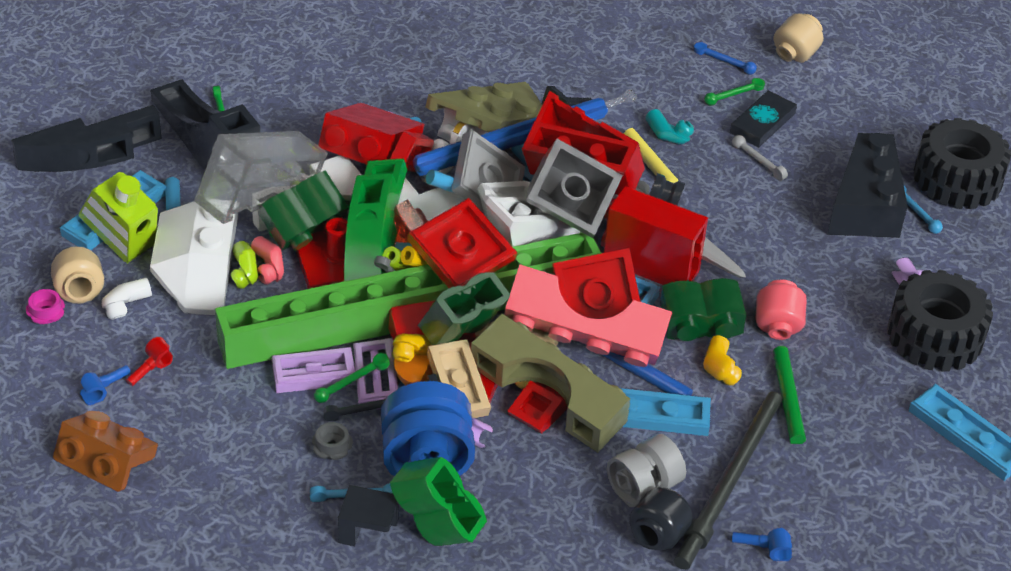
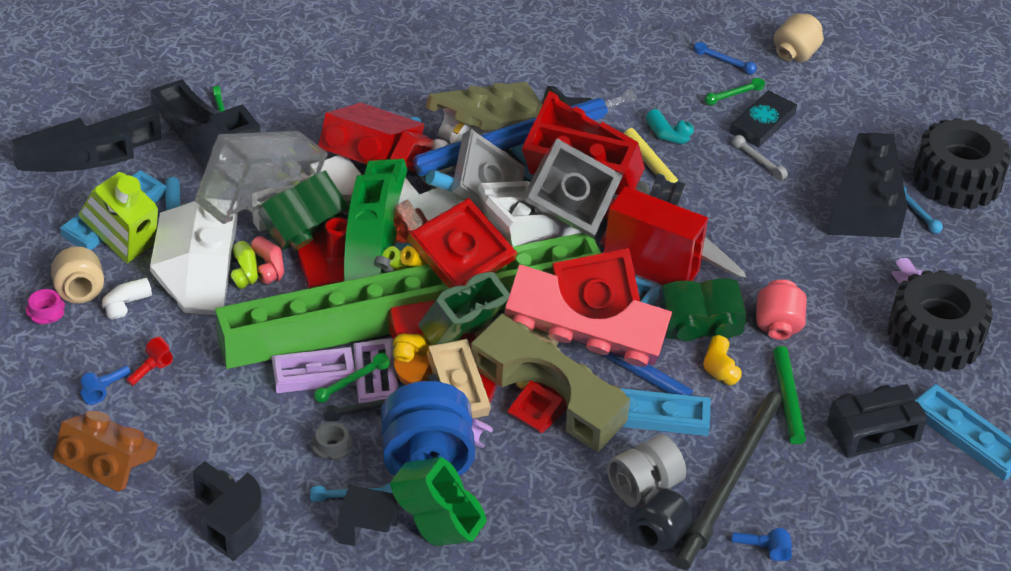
(233, 510): none -> black brick
(876, 420): none -> black brick

